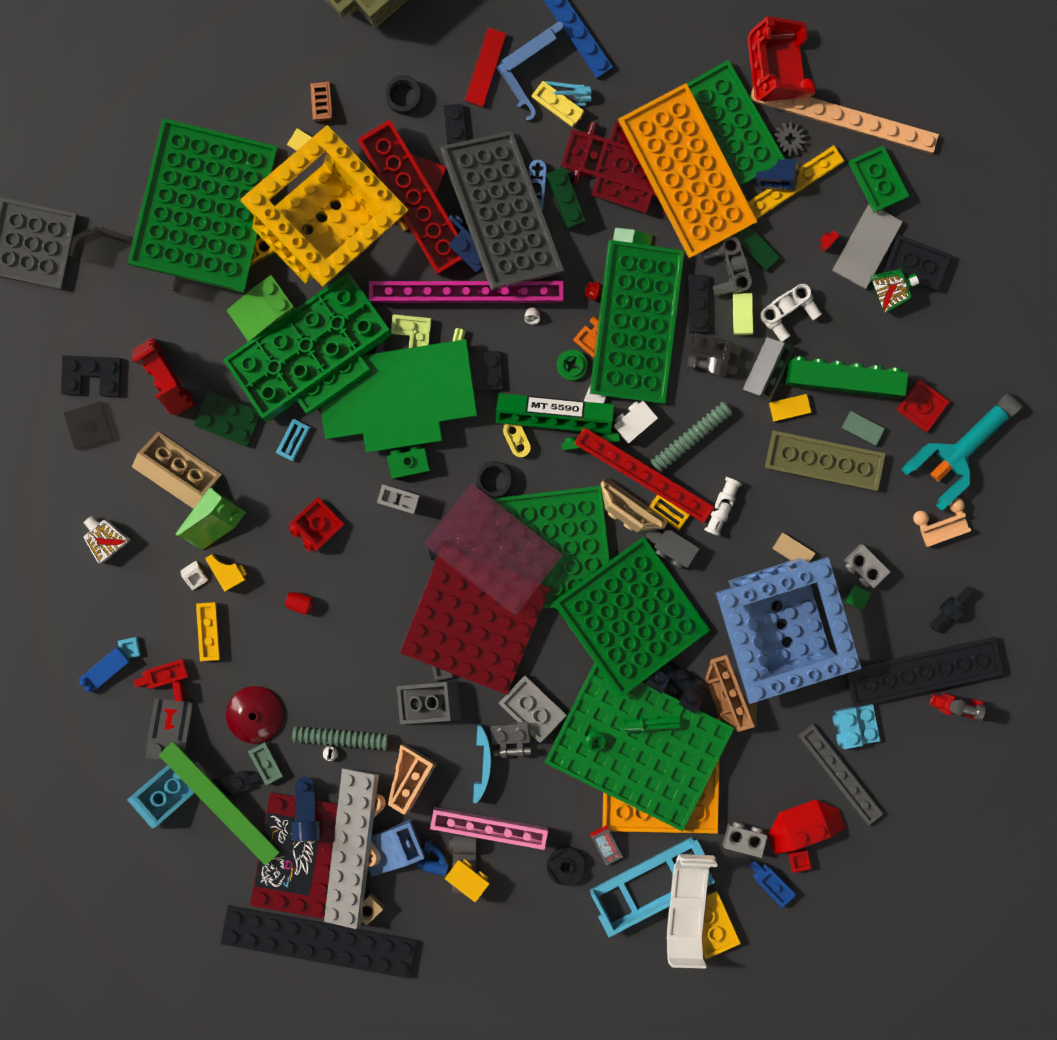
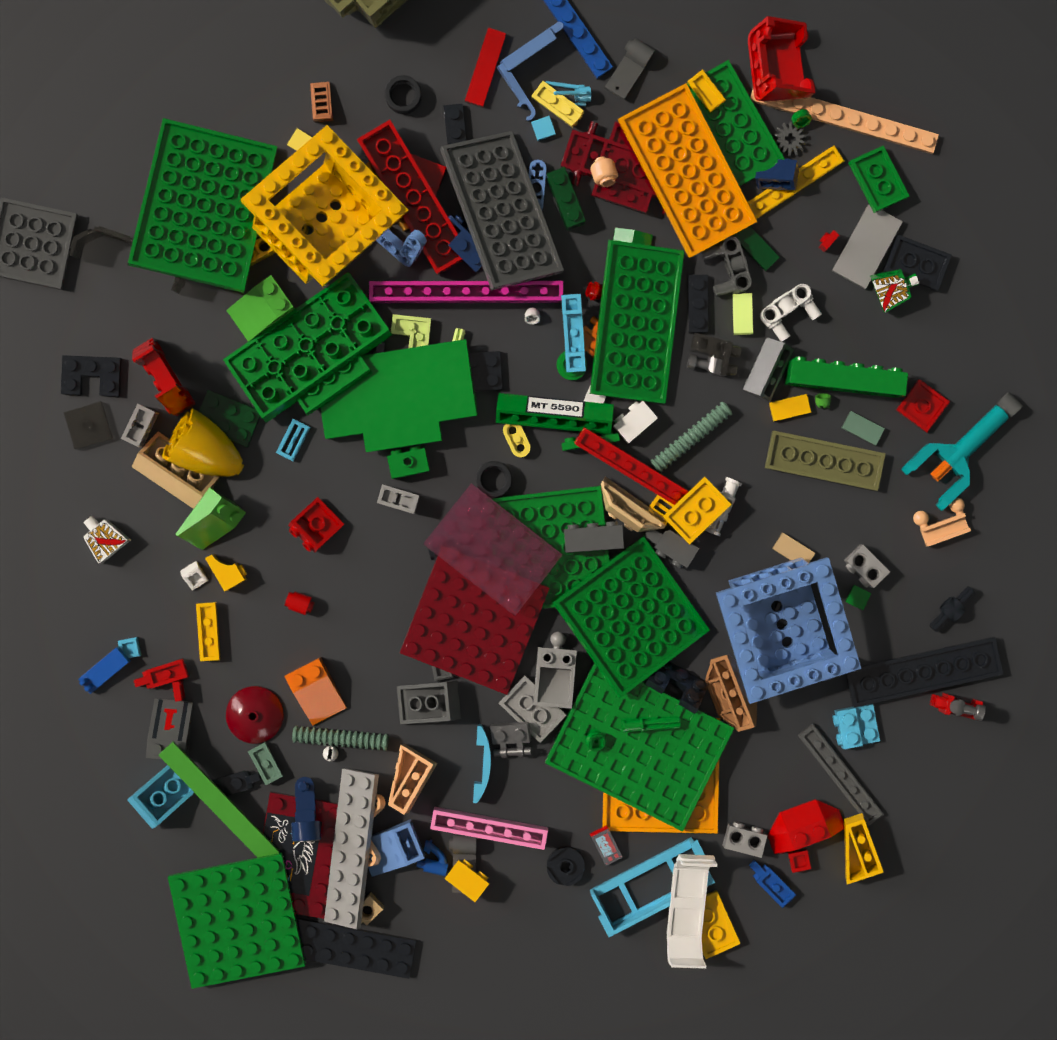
(139, 425): none -> light grey brick
(202, 447): none -> yellow cylinder
(236, 920): none -> green plate
(315, 691): none -> orange slope
(407, 251): none -> medium blue beam
(543, 128): none -> medium azure tile
(555, 678): none -> light grey slope
(573, 332): none -> medium azure slope
(593, 537): none -> dark grey brick
(604, 171): none -> light nougat head
(630, 68): none -> dark grey door
(696, 510): none -> yellow plate
(706, 91): none -> yellow tile
(801, 118): none -> green tile
(823, 400): none -> bright green hinge
(860, 852): none -> yellow wedge

